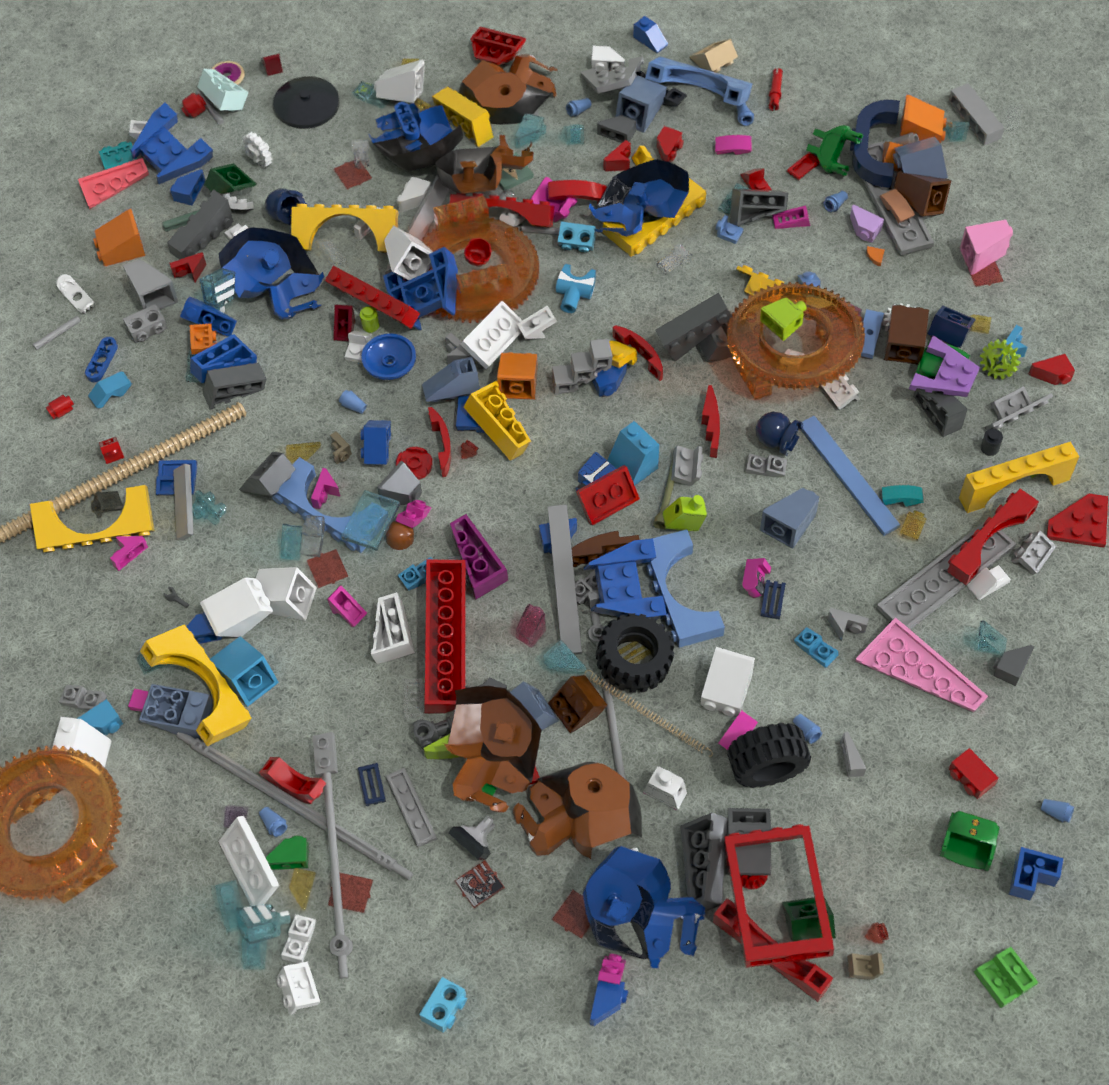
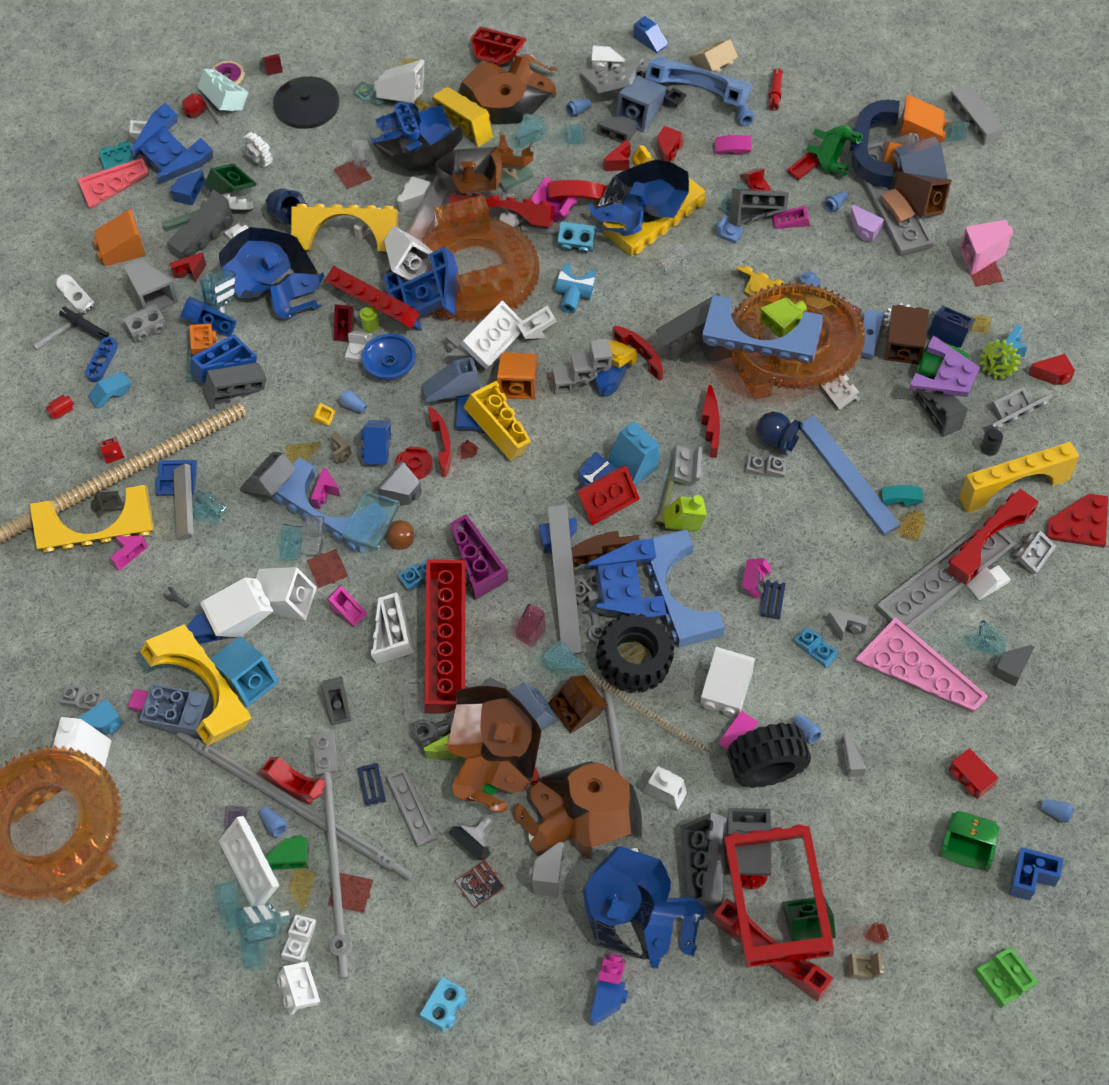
(77, 320): none -> black pin
(322, 415): none -> yellow slope
(336, 700): none -> dark grey slope
(414, 513): dark pink slope -> none
(477, 252): red hair -> none
(547, 872): none -> light grey slope
(573, 915): clear red piece -> none
(790, 517): sand blue slope -> none
(796, 345): none -> medium blue arch
(875, 255): orange tile -> none

